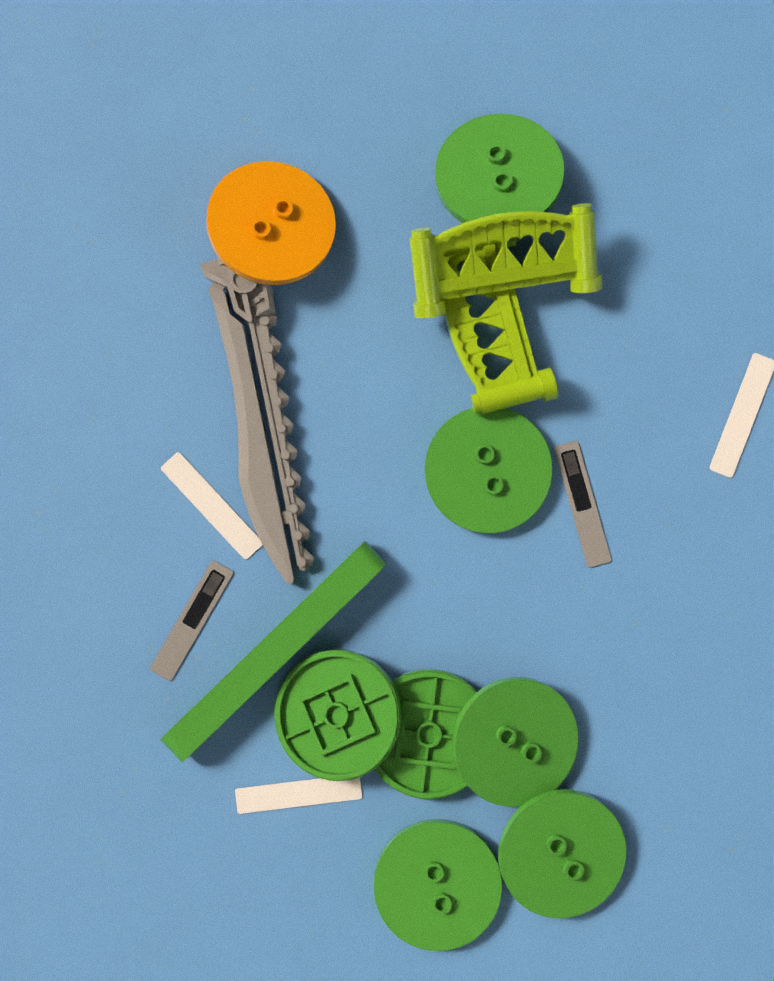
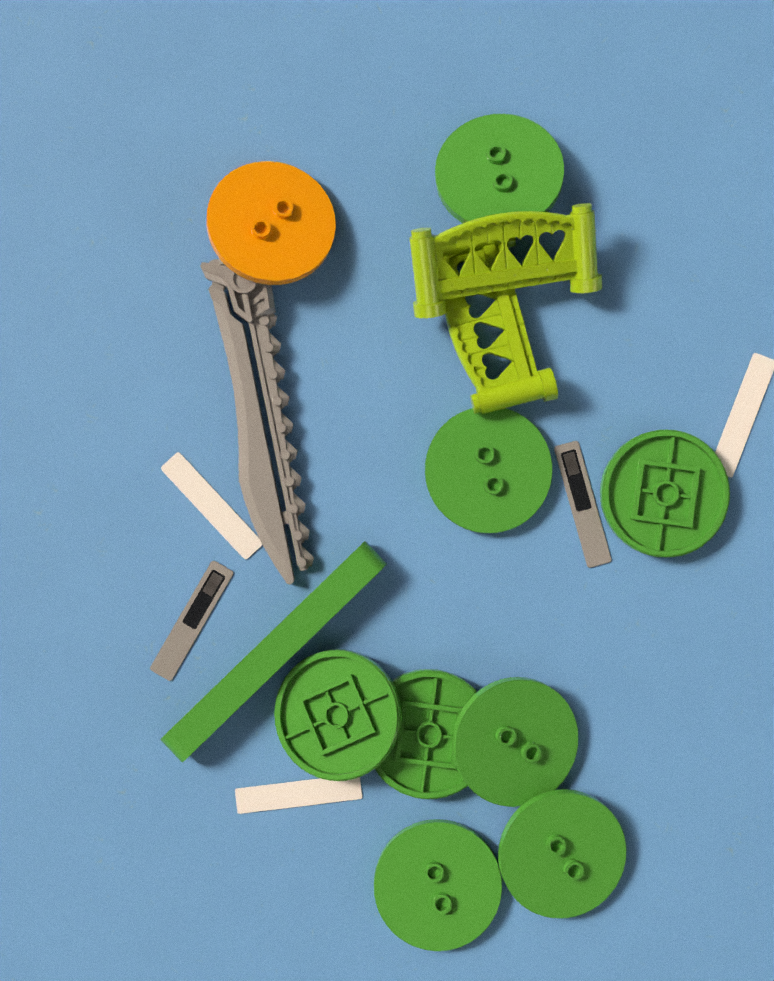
(665, 493): none -> bright green plate

